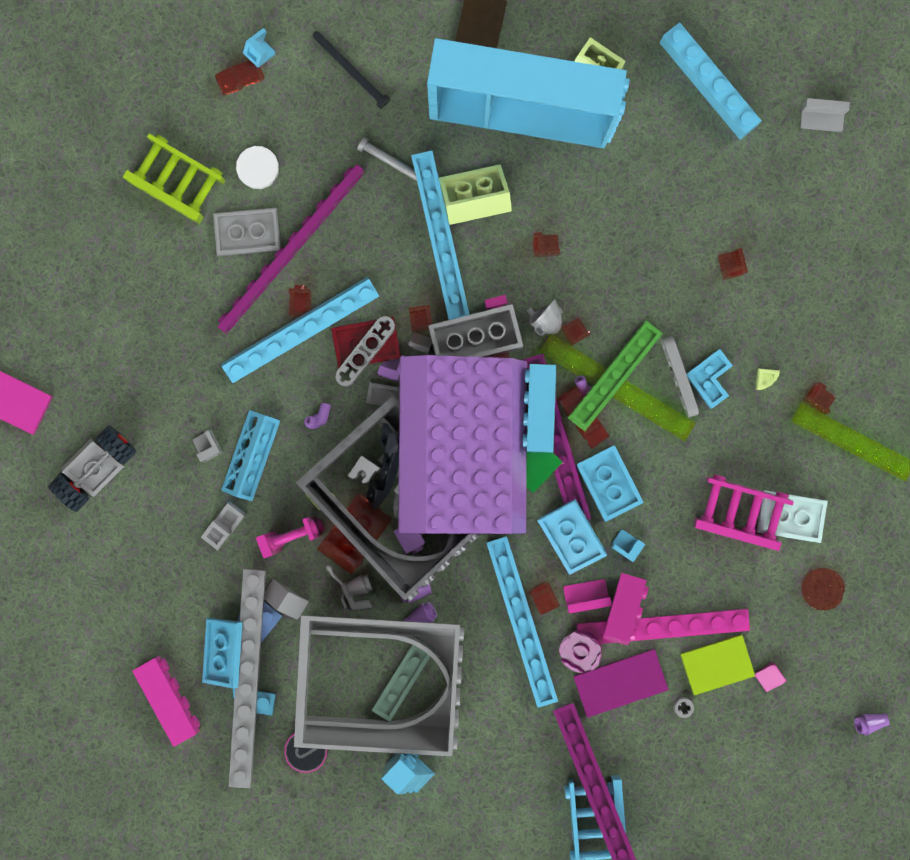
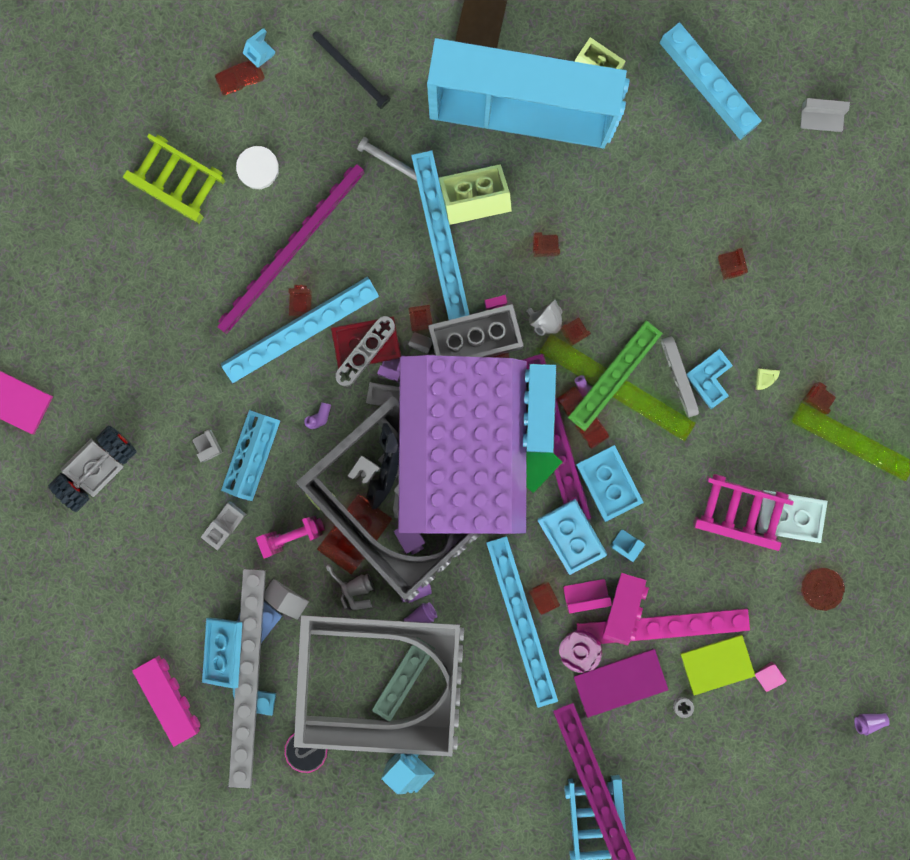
(246, 231): light grey tile -> none

